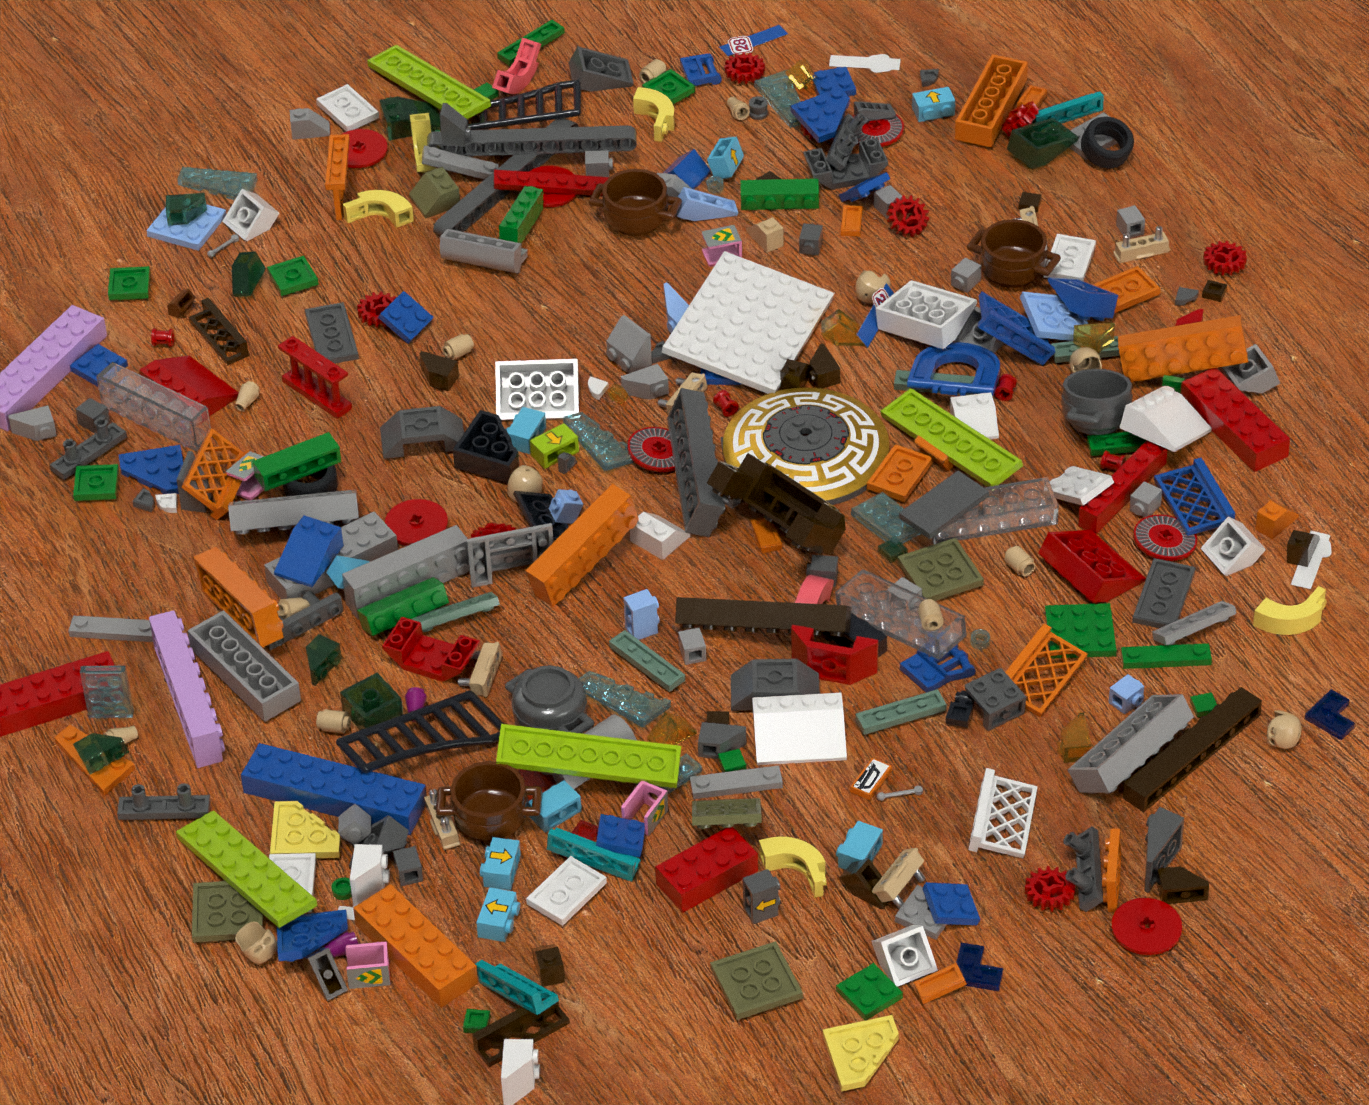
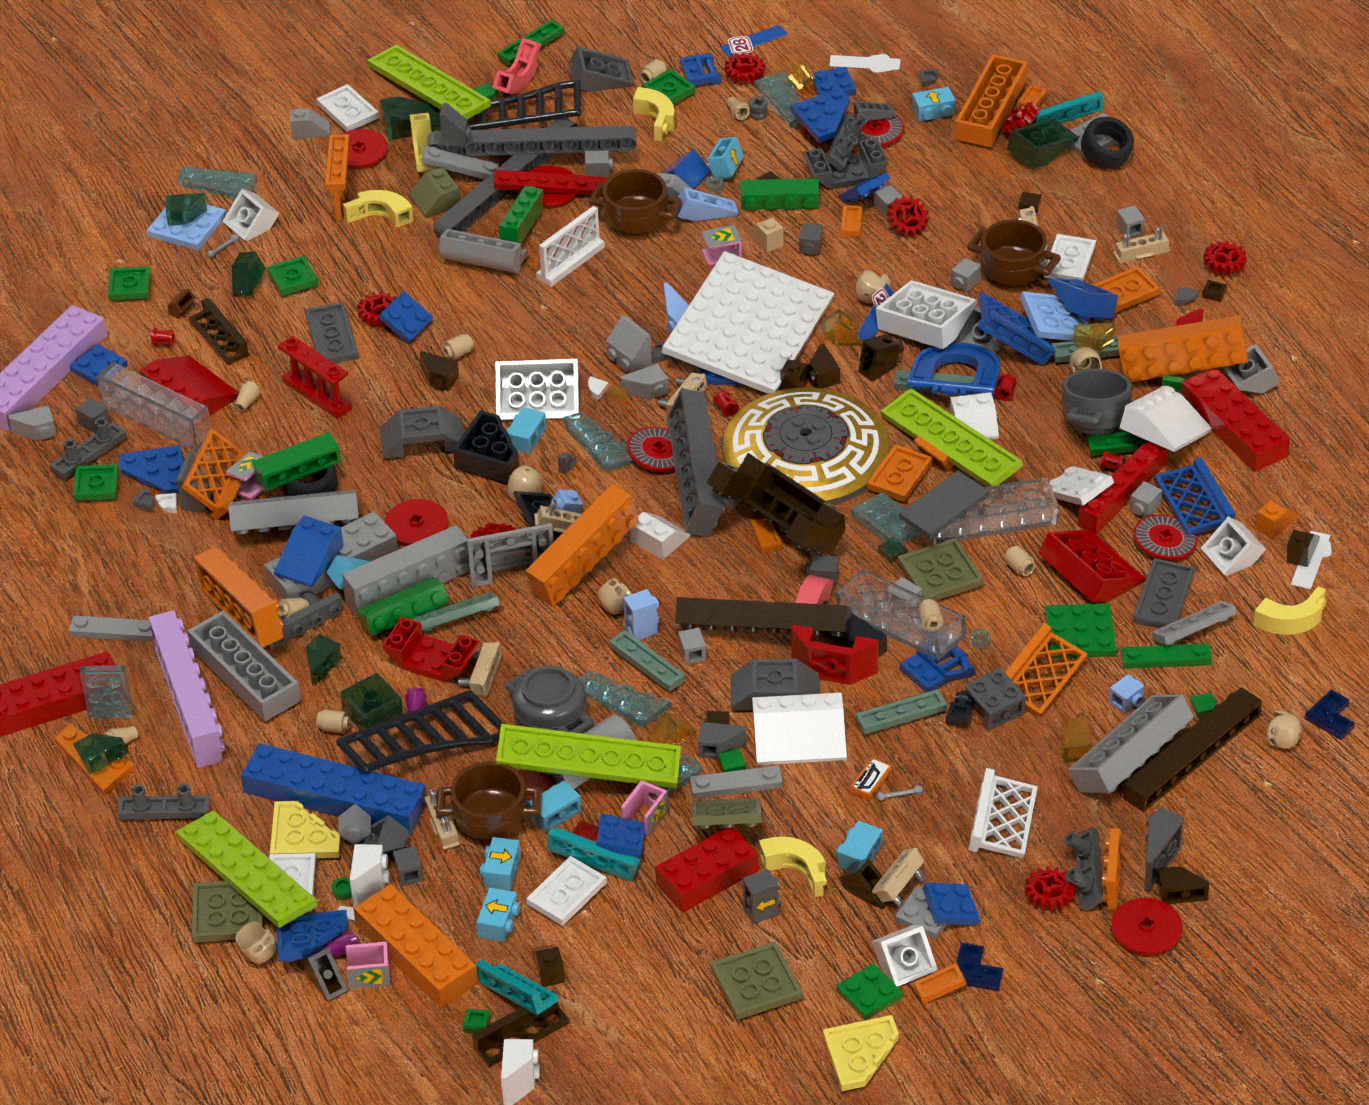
(552, 443): lime brick -> none
(559, 518): none -> tan piece
(575, 253): none -> white fence
(612, 596): none -> tan helmet
(879, 356): none -> dark brown torso

